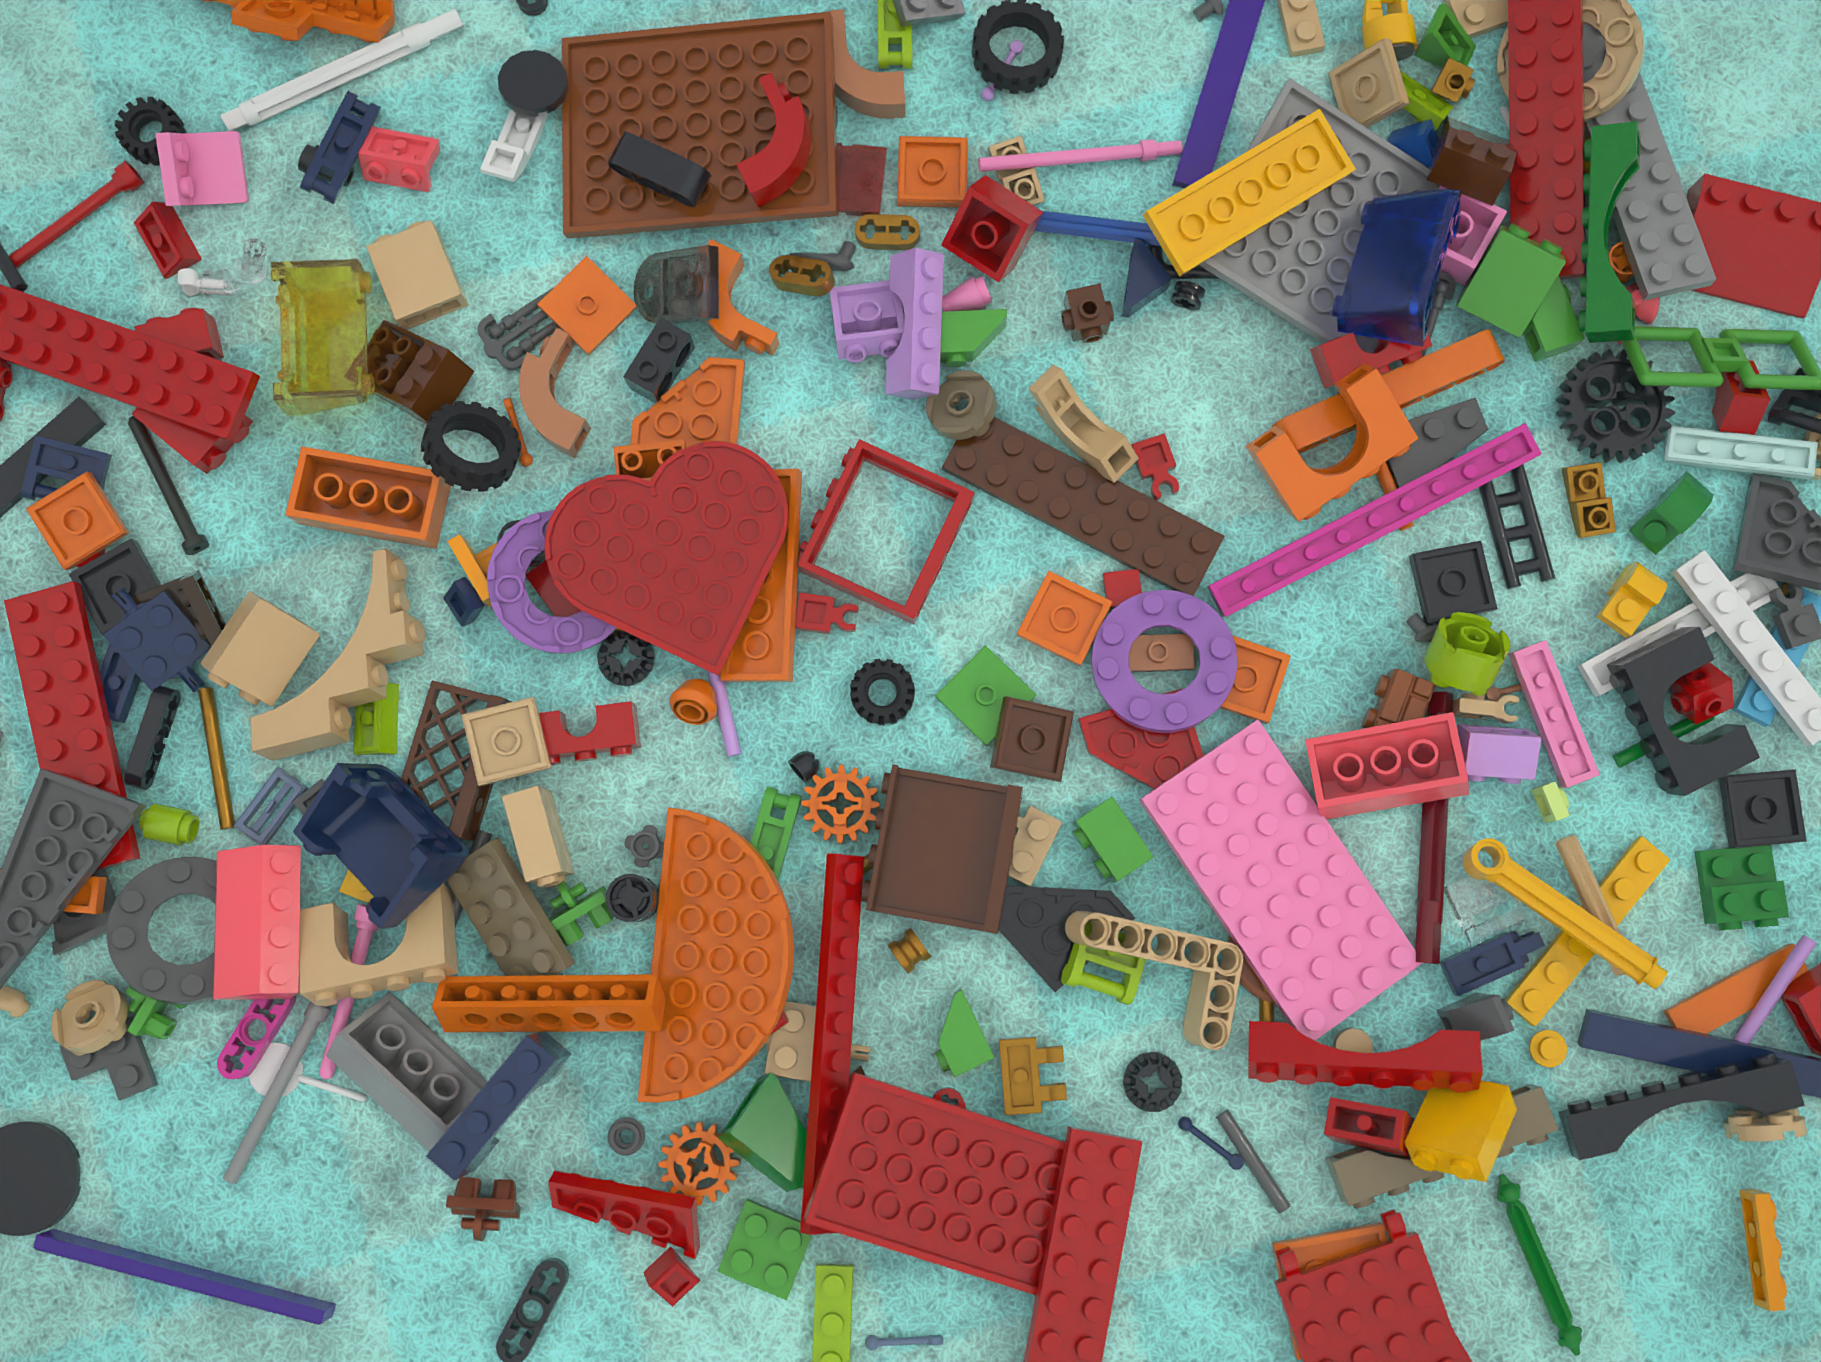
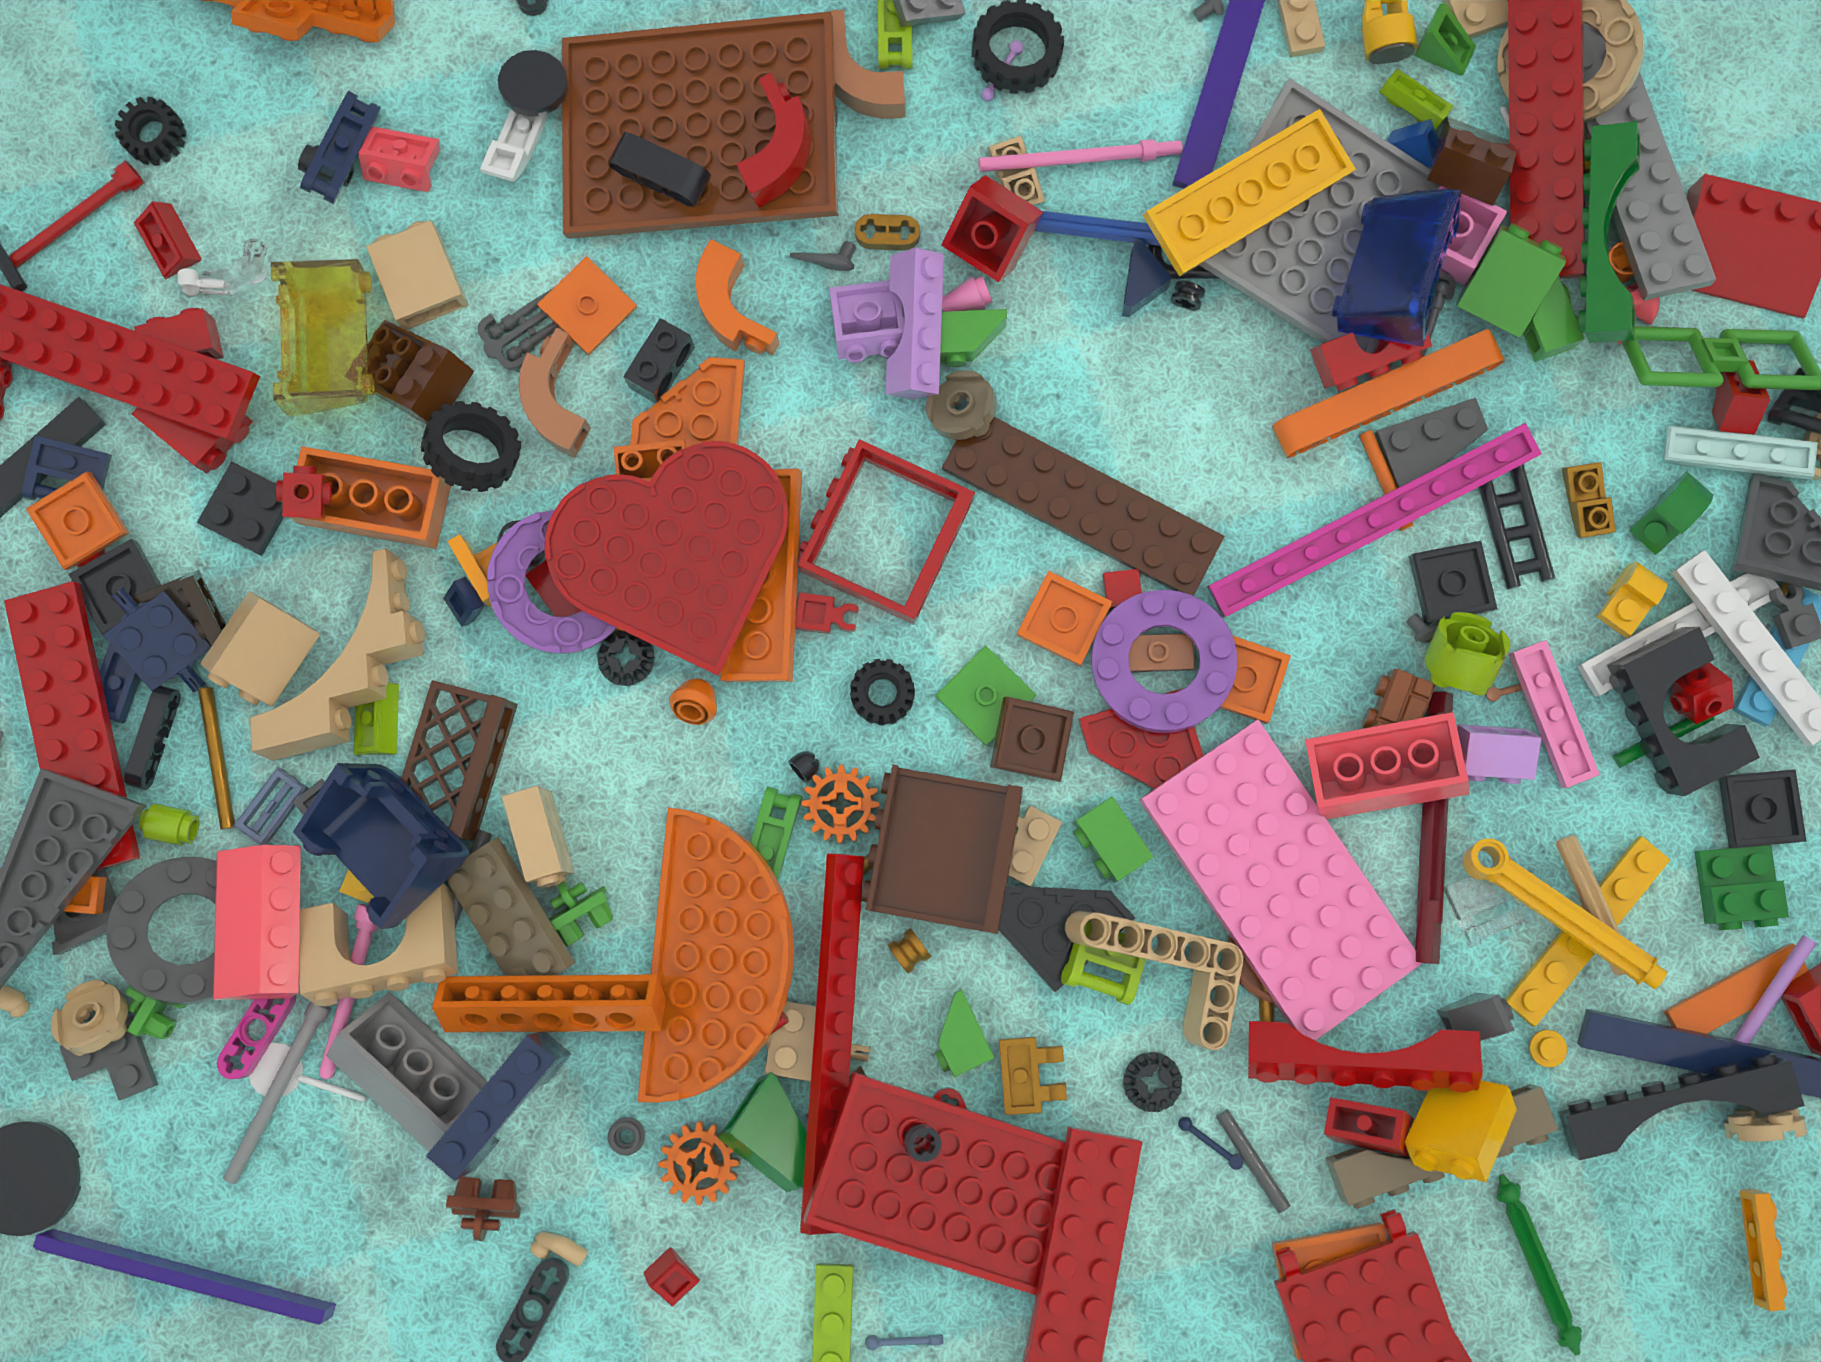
(193, 541): pearl dark grey bar -> none
(202, 168): bright pink bracket -> none
(243, 509): none -> black plate
(289, 493): none -> red brick
(341, 71): white piece -> none
(506, 741): tan plate -> none
(525, 459): orange hinge -> none
(559, 1245): none -> tan arm
(614, 732): red arch -> none
(627, 1207): red wing -> none
(632, 898): black wheel -> none
(636, 842): dark grey plate -> none
(682, 283): clear smoke plate -> none
(725, 716): lavender bar -> none
(765, 1249): bright green plate -> none
(801, 276): pearl gold beam -> none
(860, 178): clear red plate -> none
(922, 1130): none -> black bush
(932, 171): orange plate -> none
(1079, 428): tan arch -> none
(1086, 313): reddish brown brick -> none
(1155, 462): red plate -> none
(1353, 1040): tan tile -> none
(1370, 84): tan plate -> none
(1379, 436): orange arch -> none
(1454, 81): pearl gold plate -> none
(1477, 708): tan plate -> none
(1489, 960): dark blue hinge -> none
(1551, 802): yellowish green plate -> none
(1620, 436): black gear -> none

